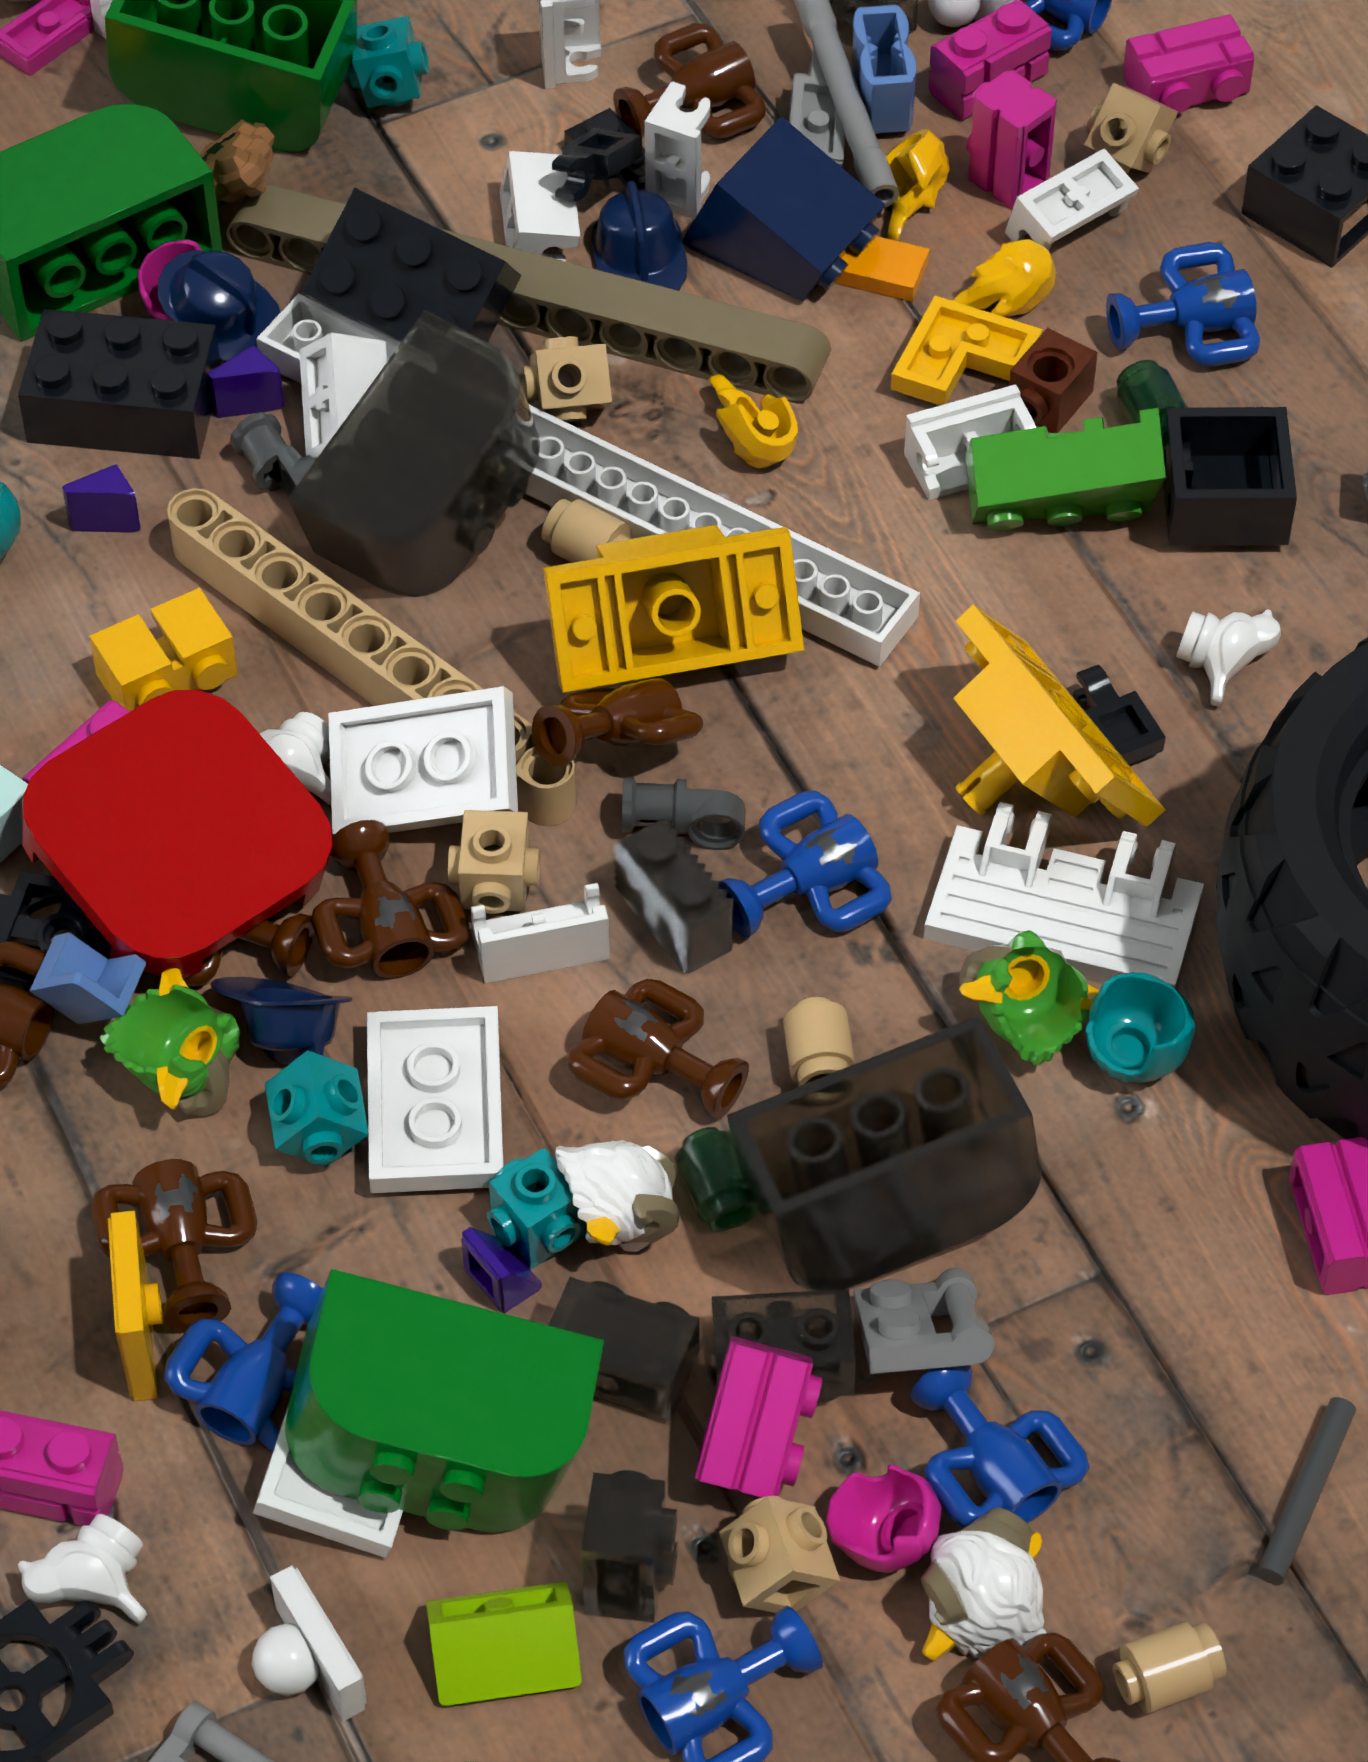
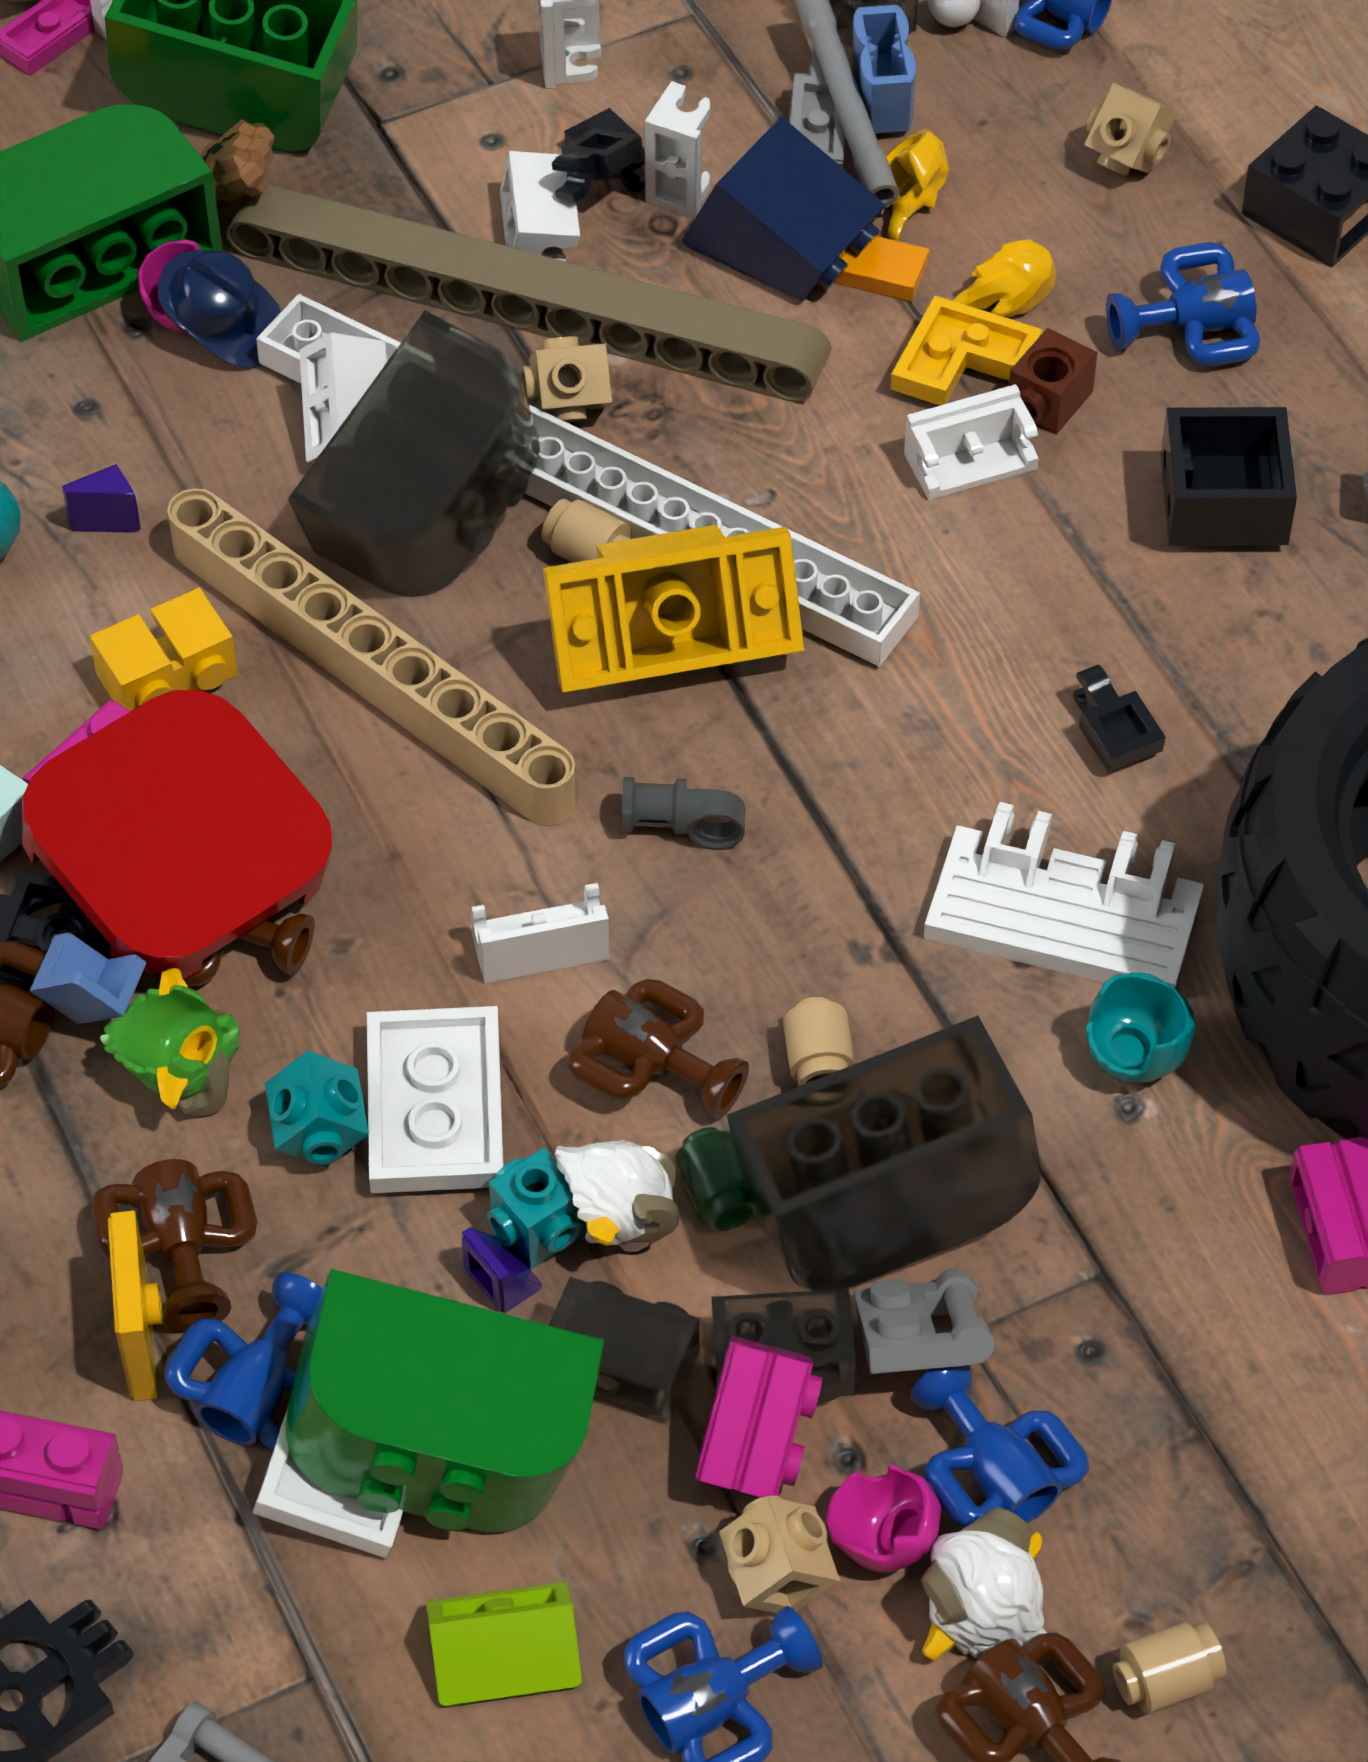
(88, 1568): white animal -> none
(119, 383): black brick -> none
(245, 385): dark purple slope -> none
(272, 460): dark grey connector -> none
(283, 1016): dark blue piece -> none
(304, 749): white animal -> none
(306, 1648): white tile -> none
(388, 63): teal brick -> none
(388, 917): reddish brown piece -> none
(393, 266): black brick -> none
(423, 760): white plate -> none
(494, 861): tan brick -> none
(622, 716): reddish brown piece -> none
(627, 1546): clear smoke brick -> none
(640, 239): dark blue piece -> none
(675, 896): clear smoke brick -> none
(718, 74): reddish brown piece -> none
(757, 435): yellow piece -> none
(816, 865): blue piece -> none
(983, 50): dark pink brick -> none
(1010, 136): dark pink brick -> none
(1028, 994): bright green hair -> none
(1039, 732): yellow brick -> none
(1066, 473): bright green wedge -> none
(1071, 200): white hinge -> none
(1147, 387): clear green brick -> none
(1190, 63): dark pink brick -> none
(1226, 645): white animal -> none
(1306, 1491): dark grey bar -> none

